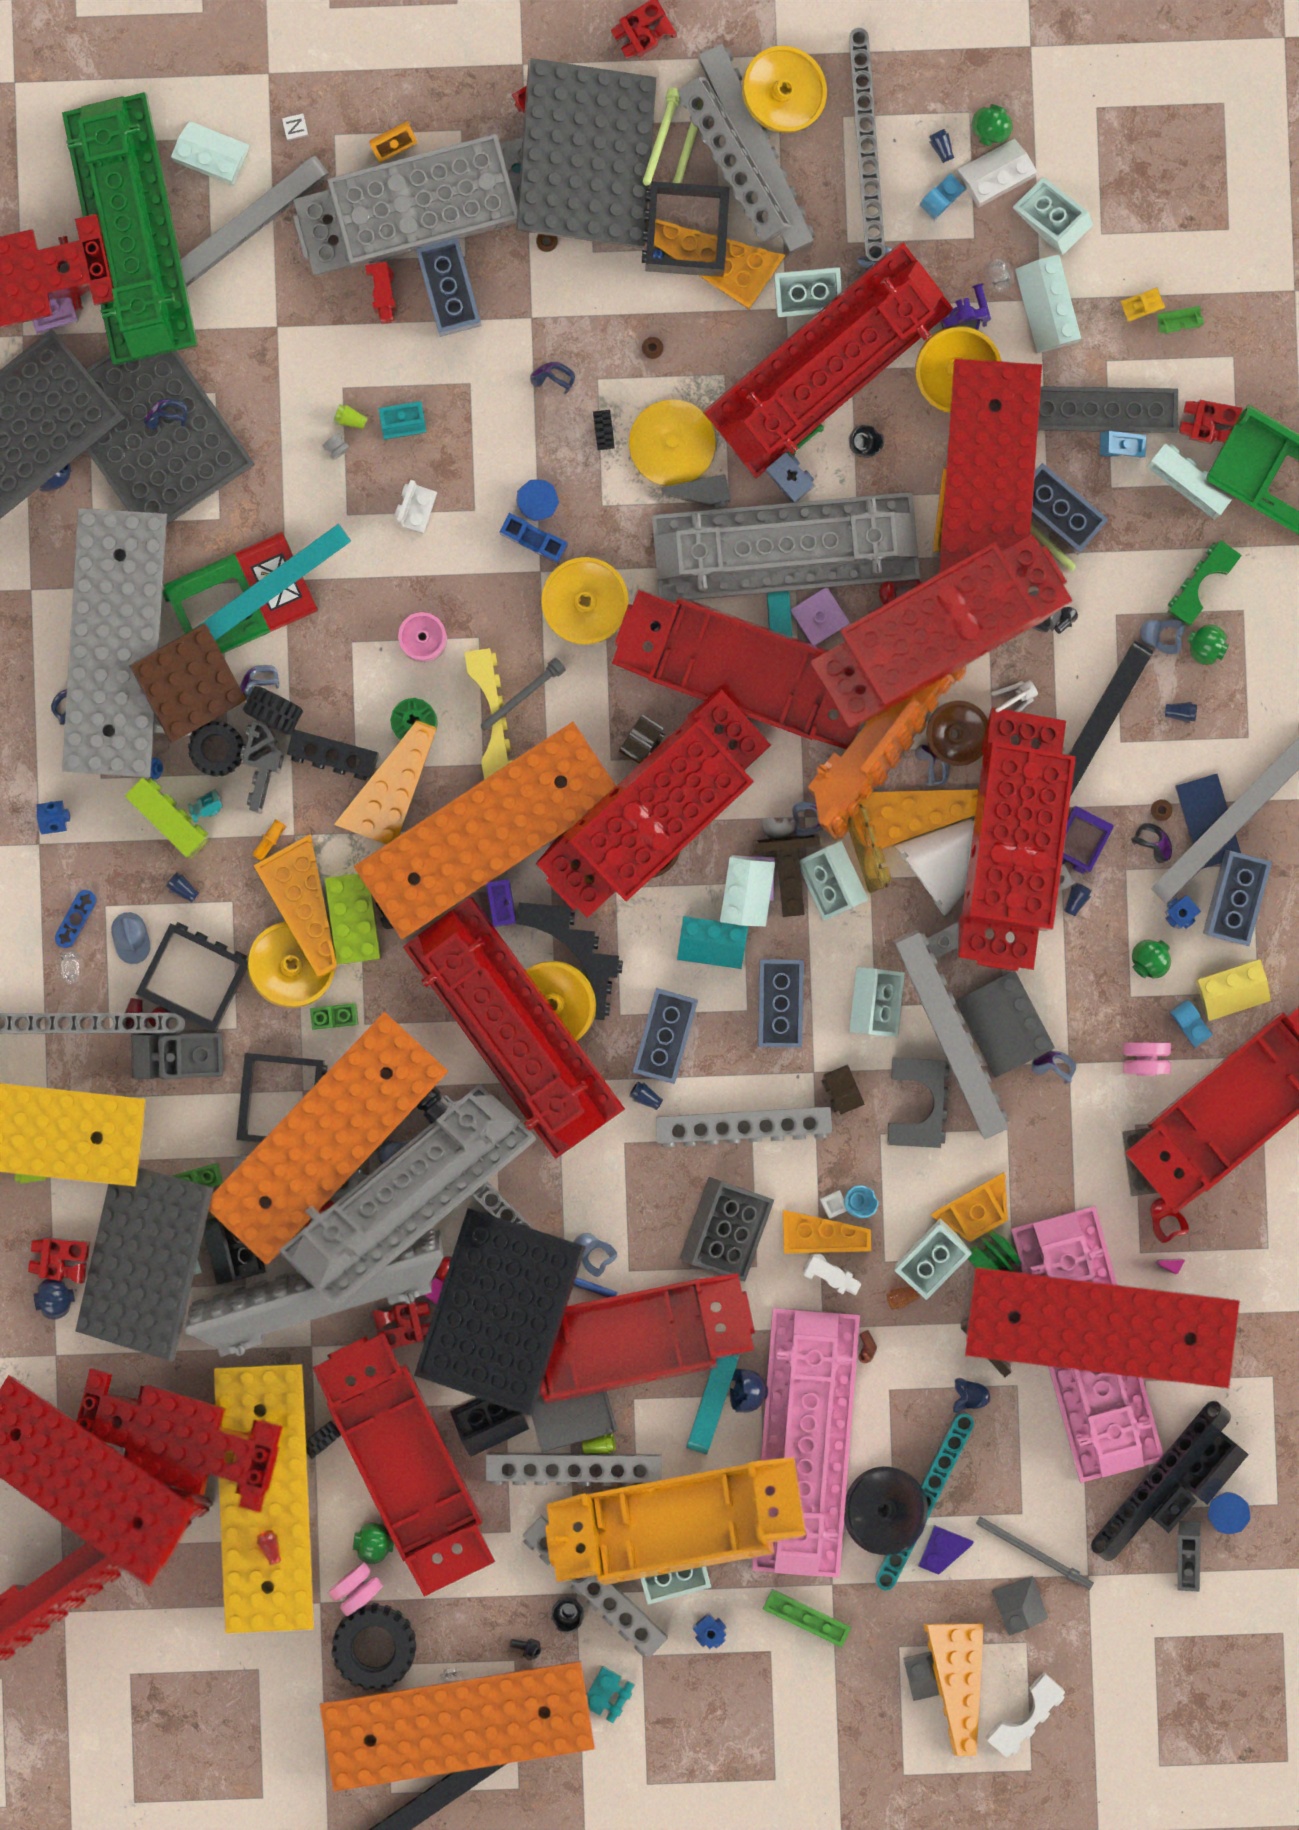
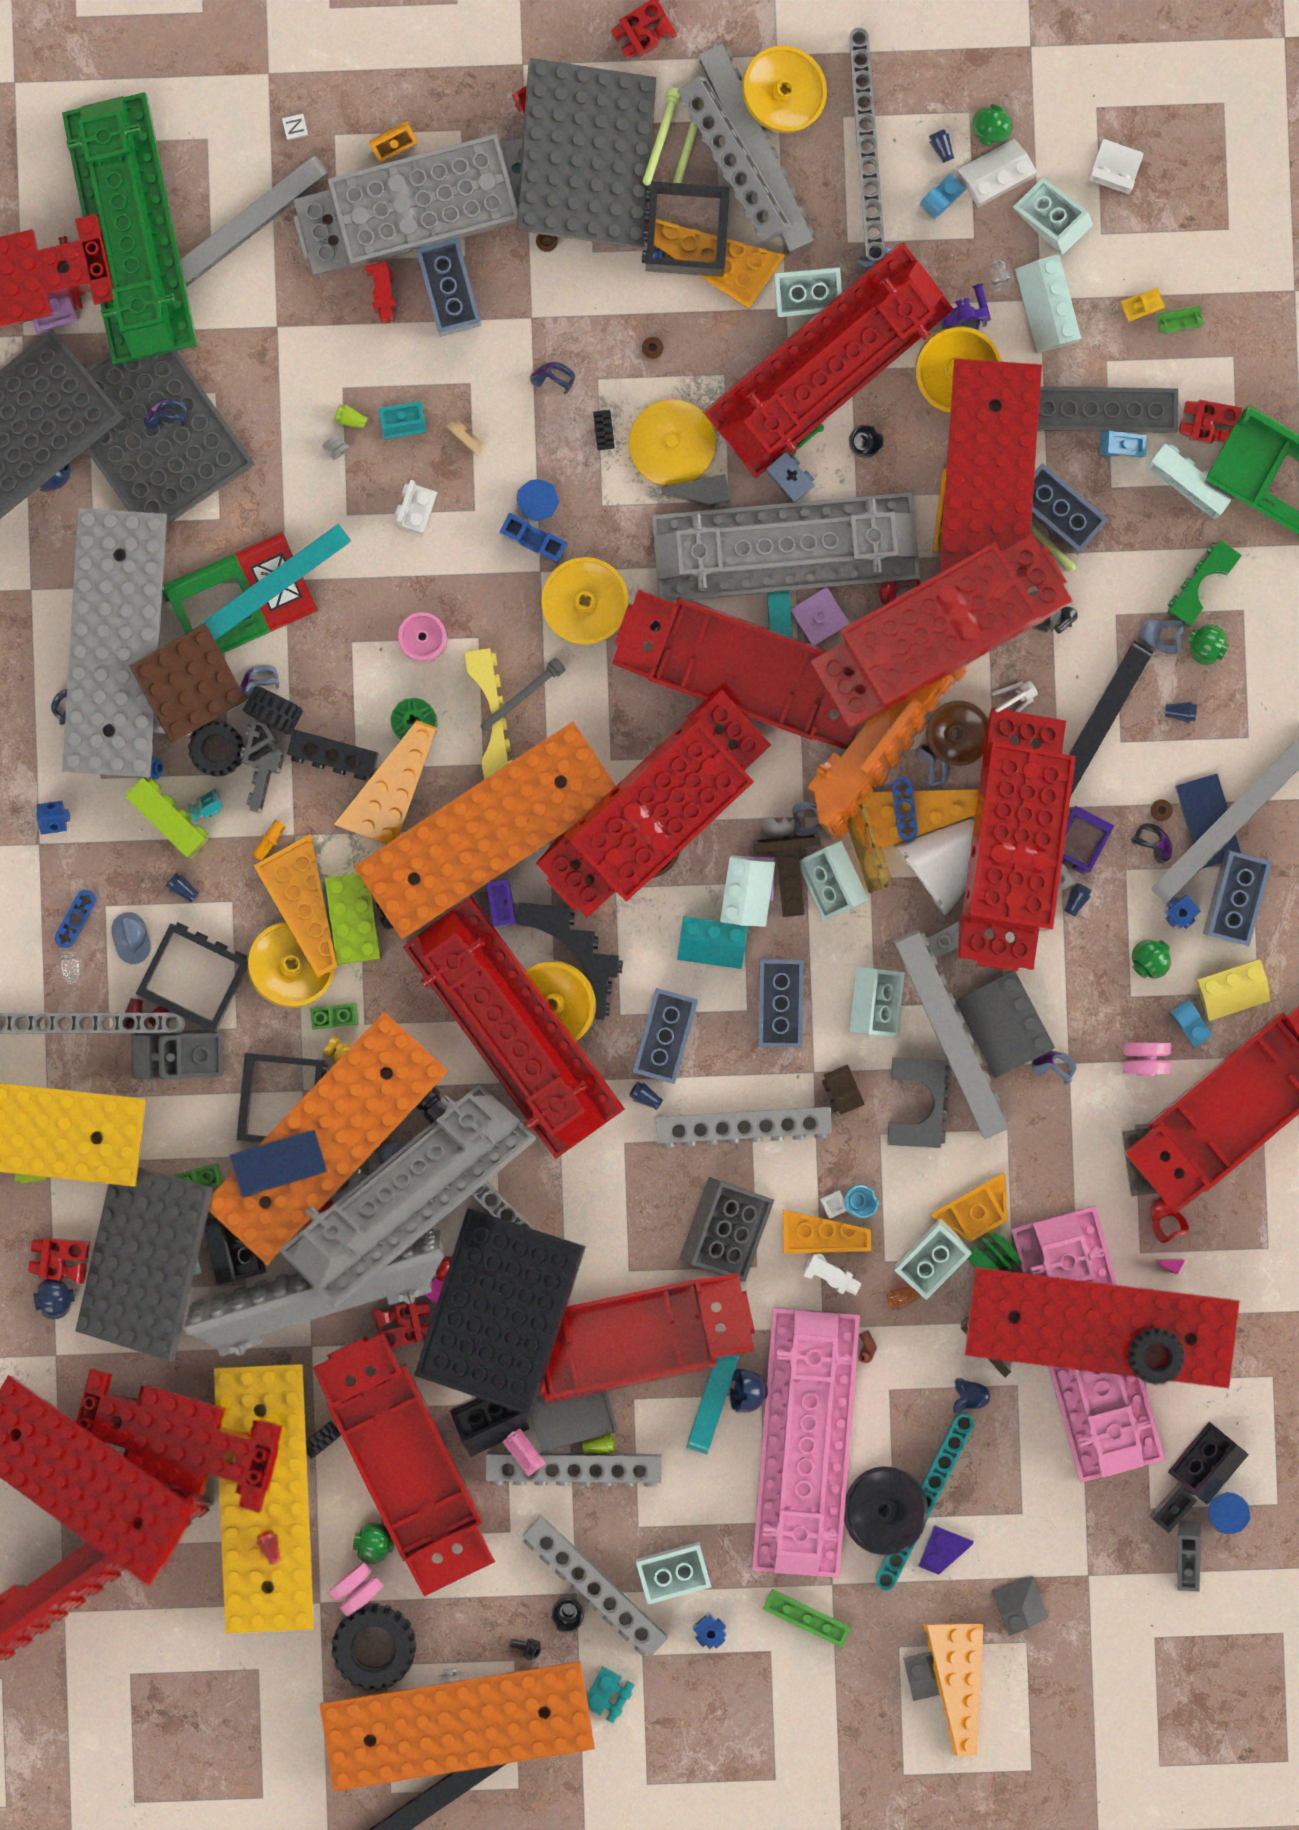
(210, 153): light aqua slope -> none
(278, 1163): none -> dark blue tile
(333, 1044): none -> yellow wheel
(458, 431): none -> tan plate
(524, 1452): none -> bright pink hinge
(591, 1243): sand blue piece -> none
(594, 1288): blue bar -> none
(641, 739): dark brown brick -> none
(675, 1523): light orange piece -> none
(897, 793): none -> blue beam
(1008, 1736): white arch -> none
(1071, 1574): dark grey bar -> none
(1116, 166): none -> white bracket
(1137, 1508): black beam -> none
(1170, 1369): none -> black tyre

